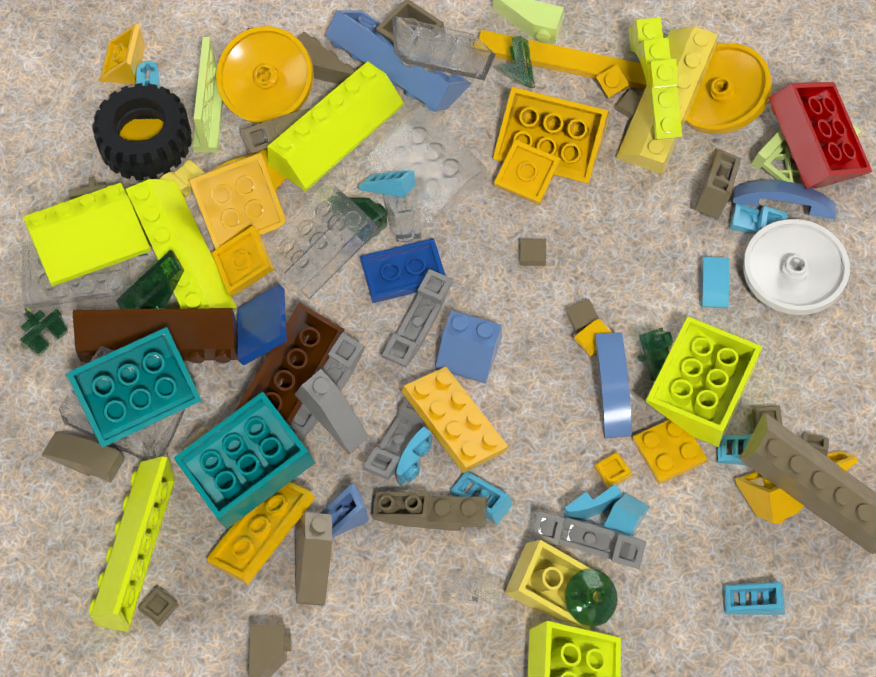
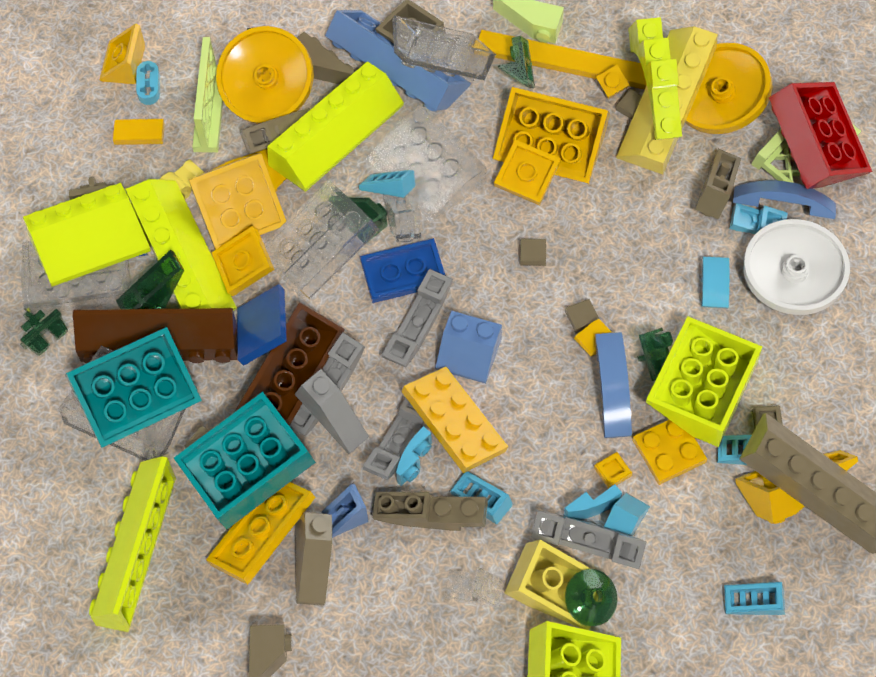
(84, 456): dark tan slope -> none
(149, 156): black tyre -> none
(158, 606): dark tan tile -> none
(818, 442): dark tan tile -> none

